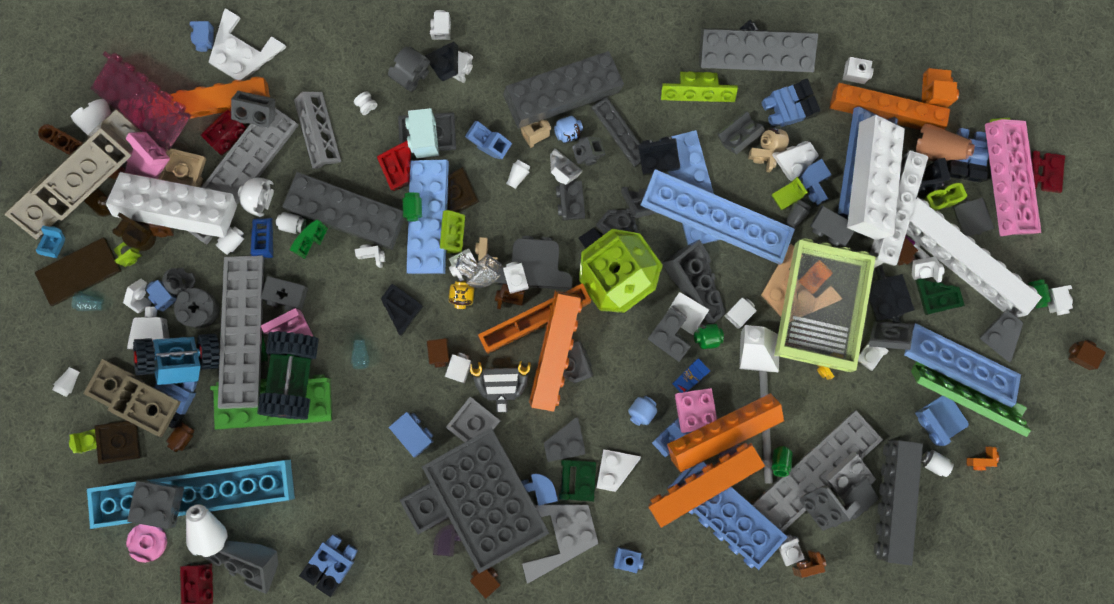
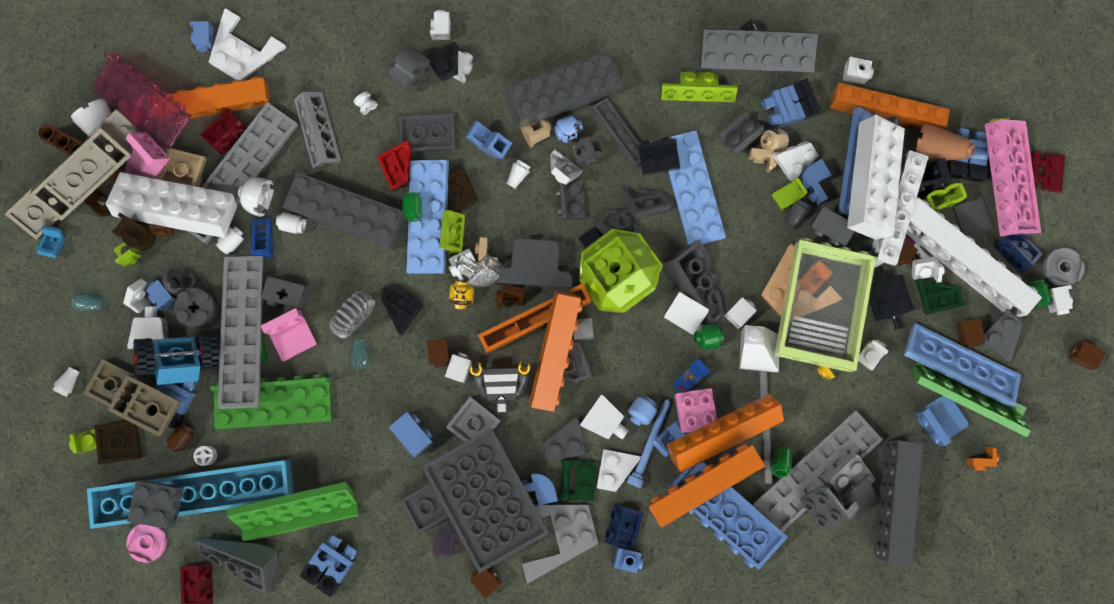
(77, 271): dark brown tile -> none
(200, 455): none -> white wheel
(204, 532): white cone -> none
(253, 107): dark grey brick -> none
(288, 375): plate -> none
(295, 511): none -> bright green bracket
(312, 233): green slope -> none
(352, 314): none -> light grey gear
(367, 251): white bracket -> none
(422, 133): light aqua brick -> none
(515, 277): white bracket -> none
(584, 330): none -> light grey brick
(604, 419): none -> white torso
(623, 527): none -> dark blue bracket
(636, 478): none -> light blue piece
(666, 335): dark grey brick -> none
(717, 217): light blue plate -> none
(791, 551): white bracket -> none
(813, 567): dark orange bracket -> none
(891, 335): dark grey plate -> none
(937, 463): white brick -> none
(939, 88): orange brick -> none
(970, 332): none -> reddish brown brick
(1018, 251): none -> dark blue bracket
(1052, 267): none -> light grey plate

